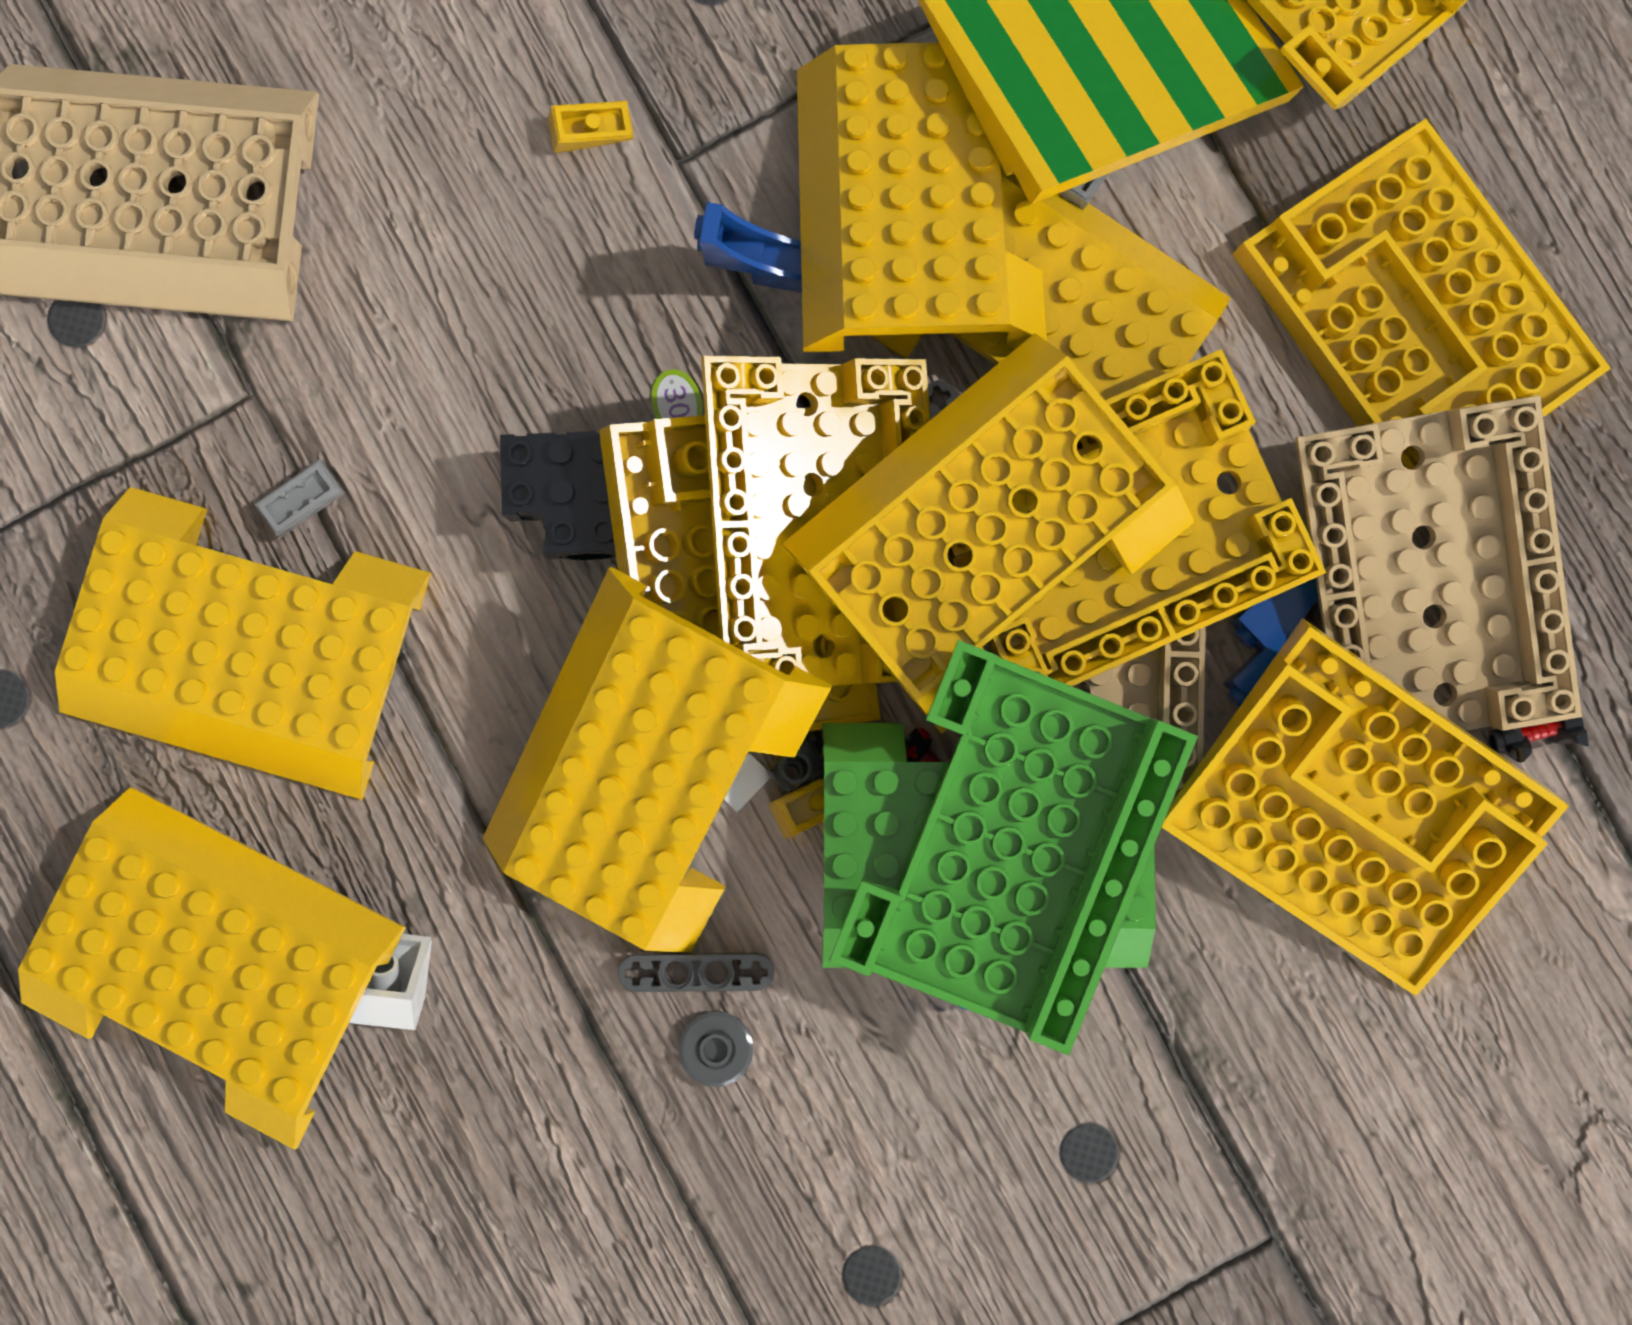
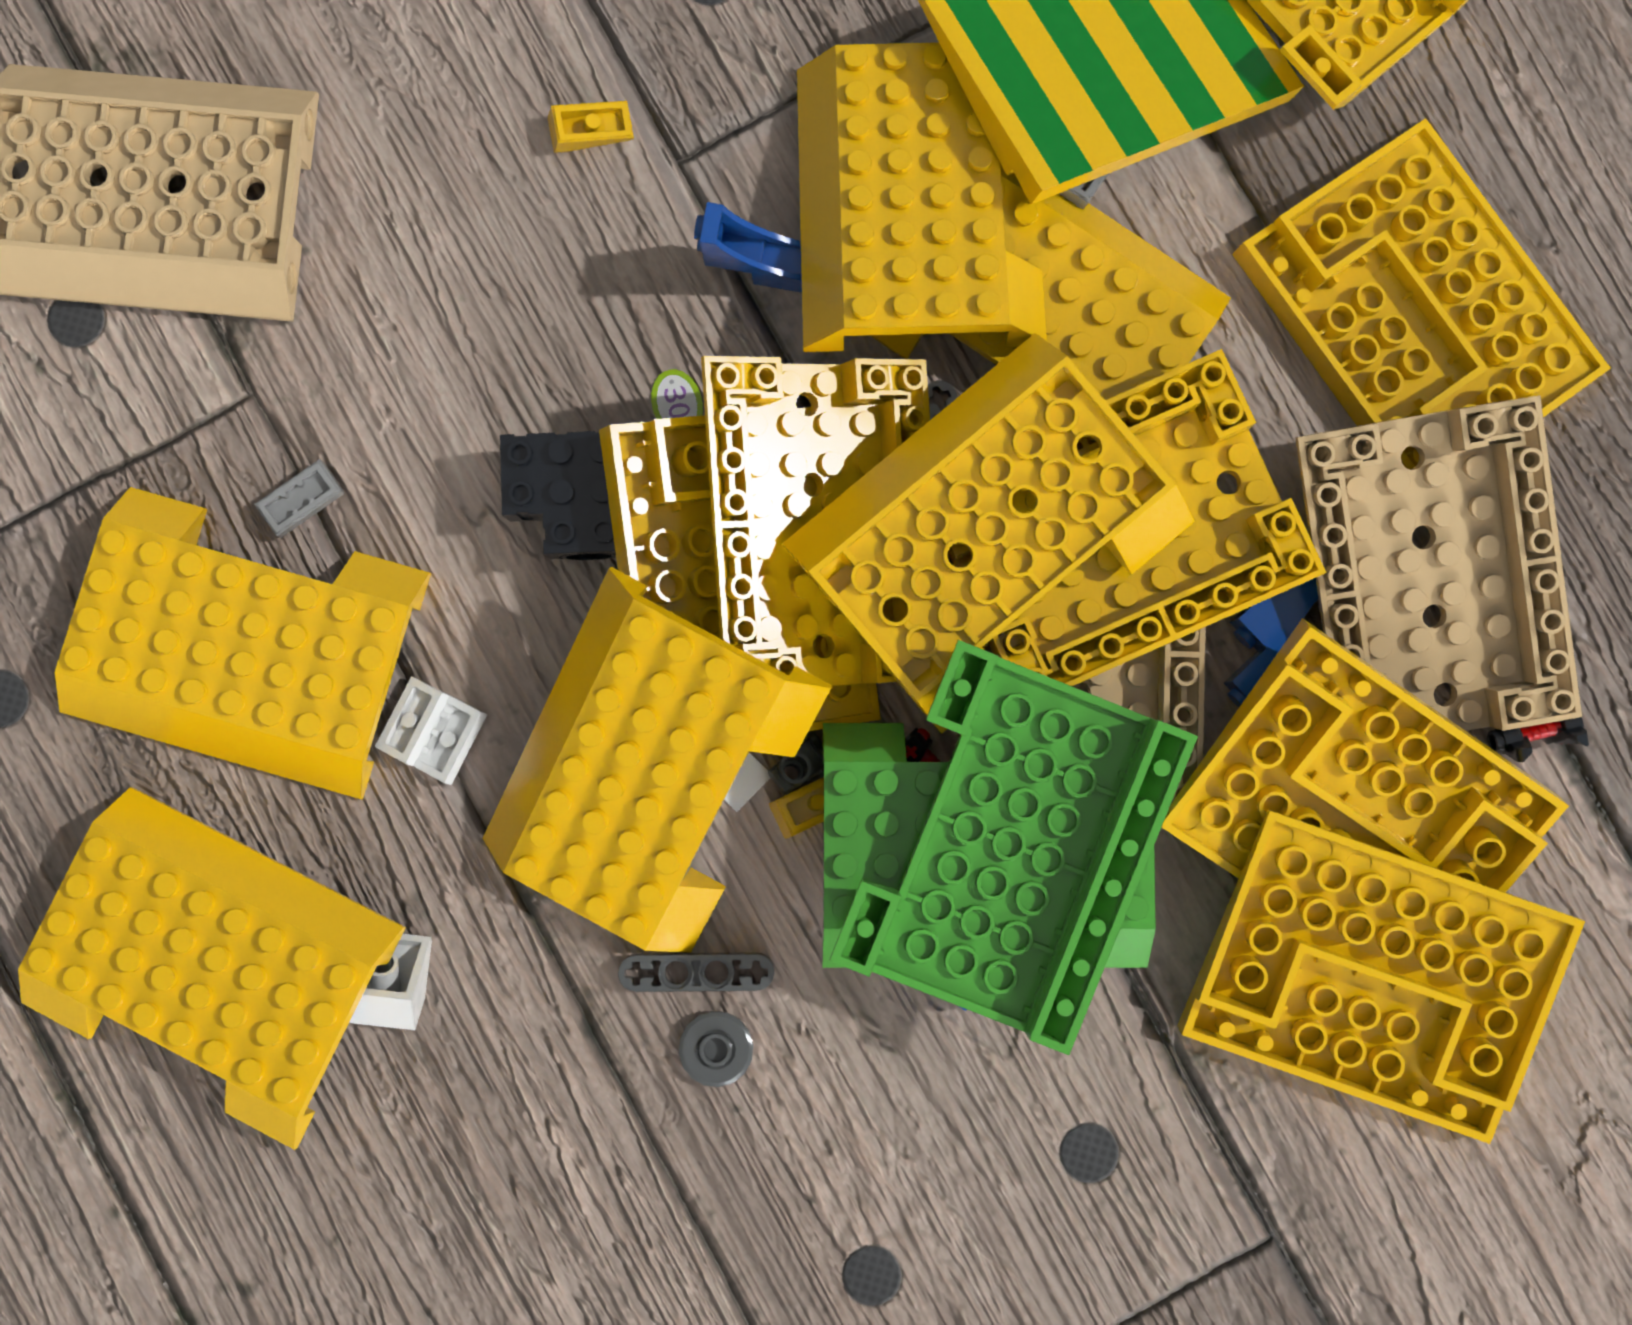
(431, 730): none -> white slope
(1380, 976): none -> yellow slope

